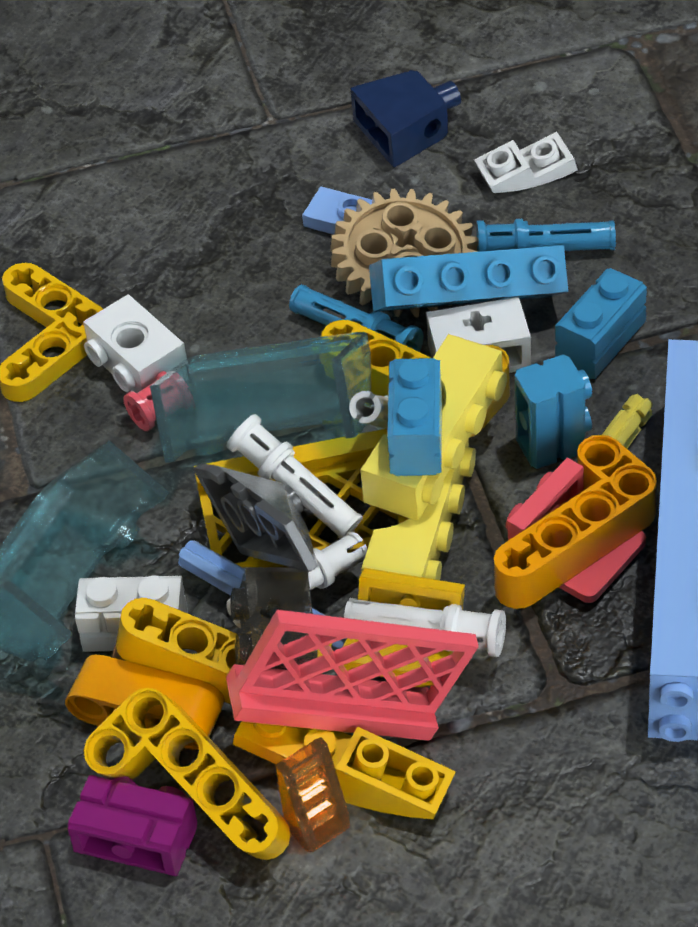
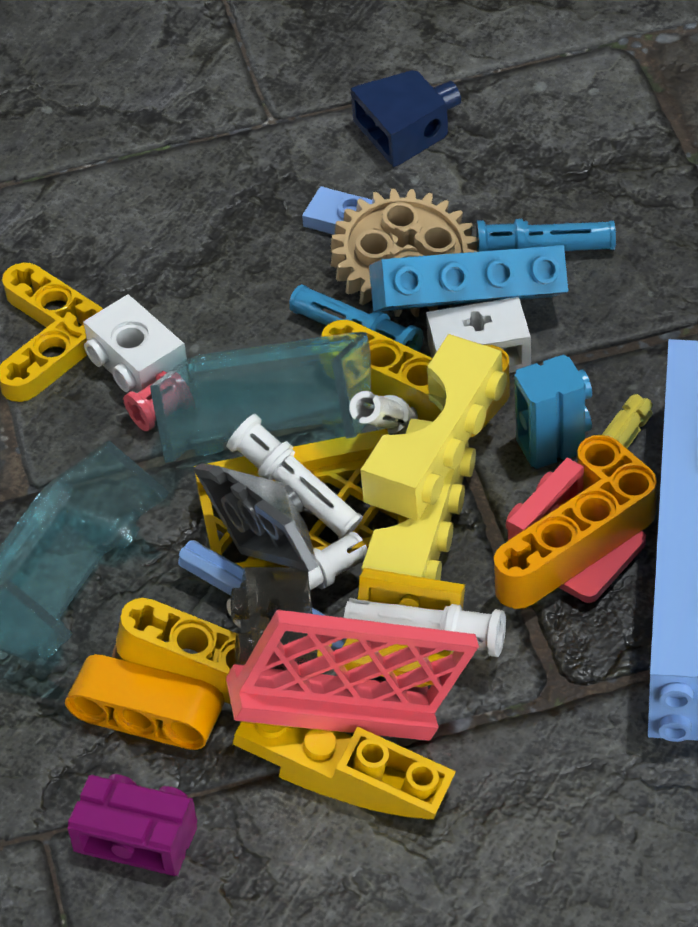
(103, 598): white brick -> none
(198, 779): yellow beam -> none
(316, 802): clear orange slope -> none
(415, 417): dark azure brick -> none
(537, 164): white slope -> none
(601, 322): dark azure brick -> none

